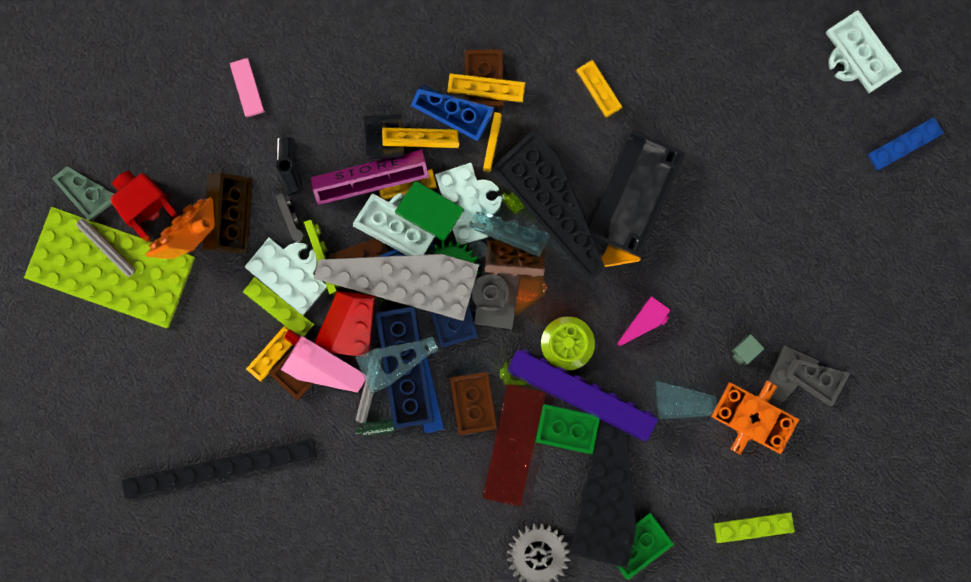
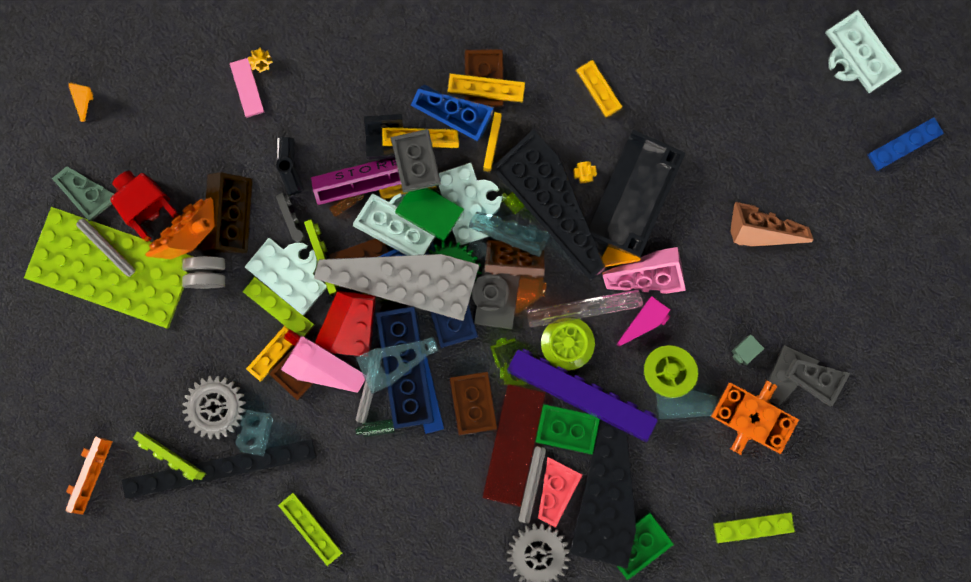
(81, 97): none -> light orange piece
(88, 477): none -> orange hinge
(162, 452): none -> lime plate
(195, 410): none -> light grey gear
(203, 272): none -> light grey wheel
(259, 433): none -> clear light blue brick
(260, 60): none -> yellow gear
(310, 529): none -> lime plate
(344, 204): none -> clear orange axle
(415, 161): none -> dark grey tile
(499, 343): none -> clear neon green bracket
(532, 484): none -> light grey axle
(557, 491): none -> coral wing
(584, 308): none -> clear tile
(585, 172): none -> yellow gear
(654, 271): none -> bright pink wedge
(670, 371): none -> lime wheel
(759, 229): none -> nougat wedge

